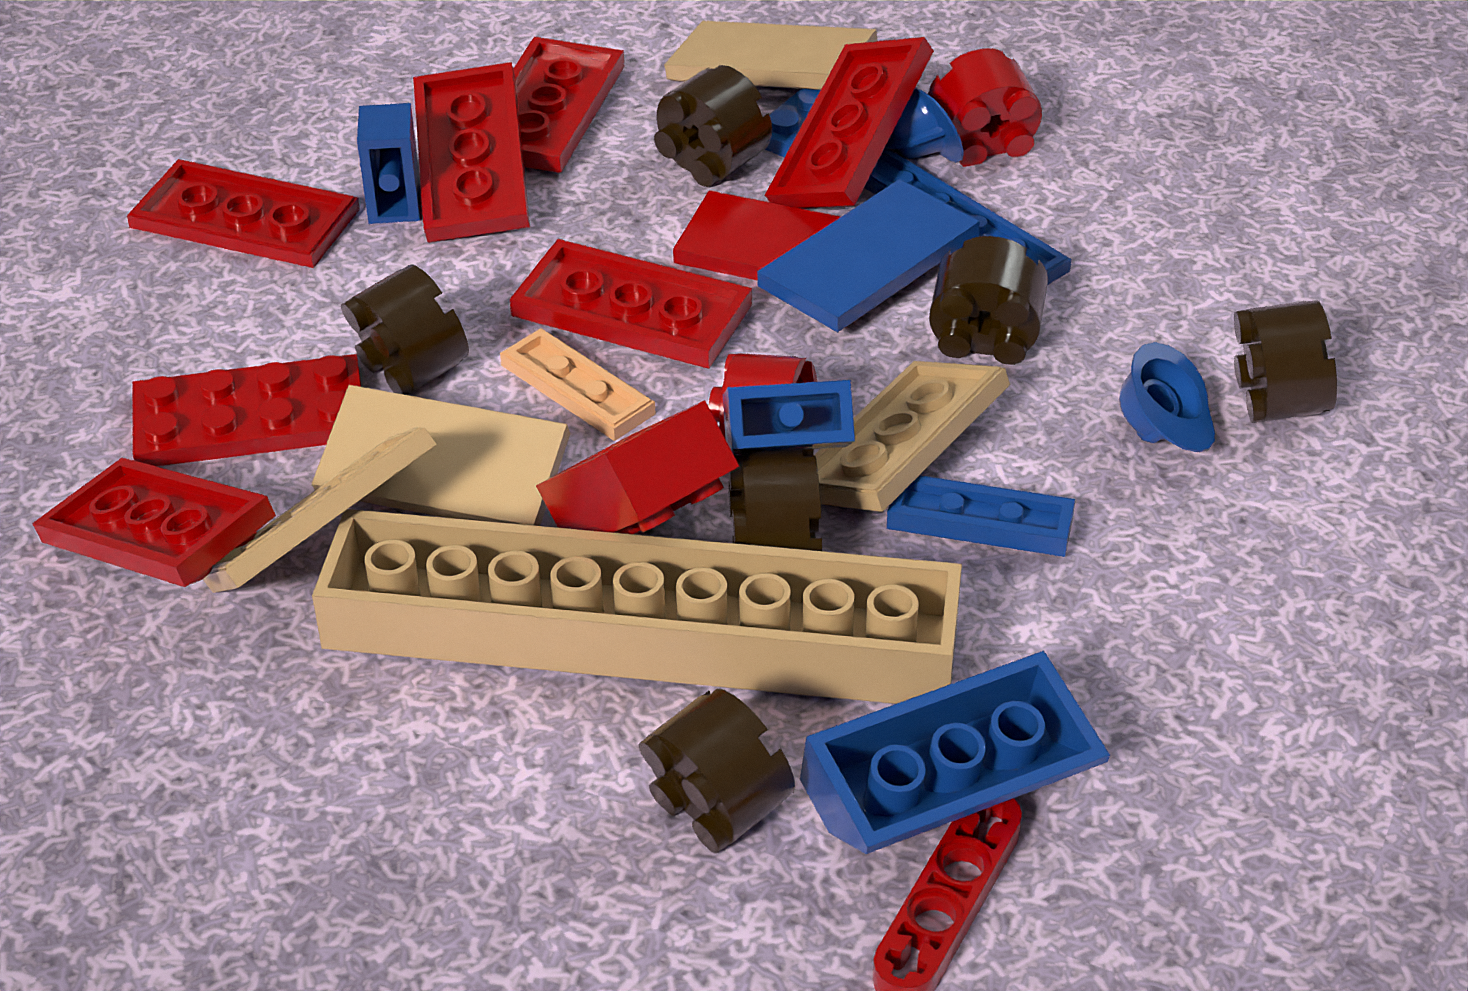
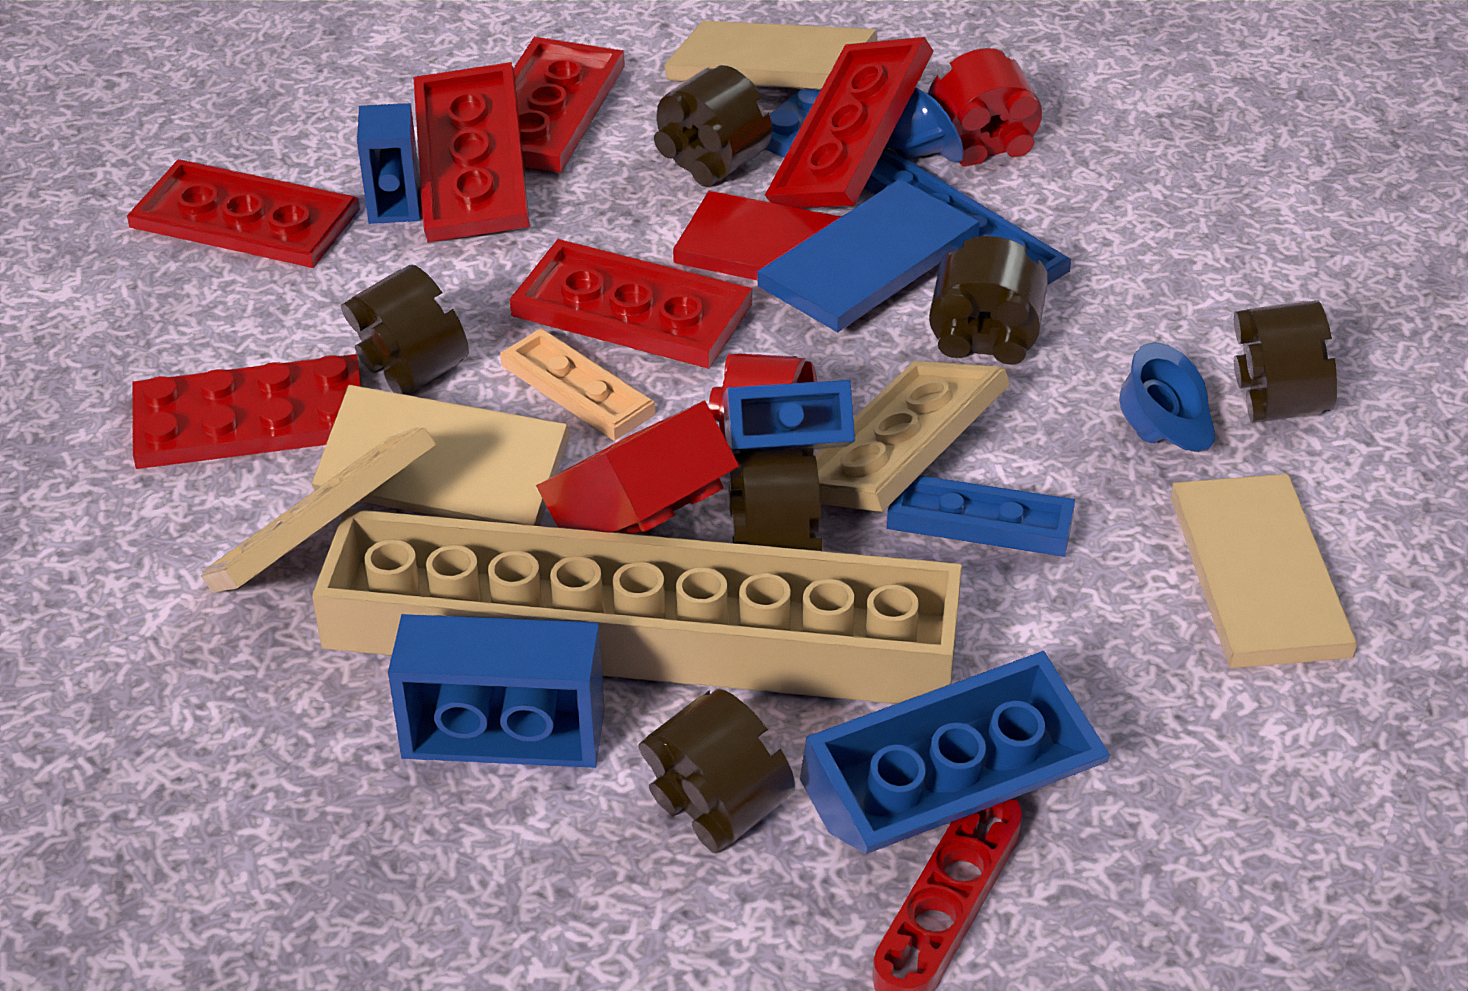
(155, 521): red plate -> none
(497, 690): none -> blue brick
(1261, 571): none -> tan tile

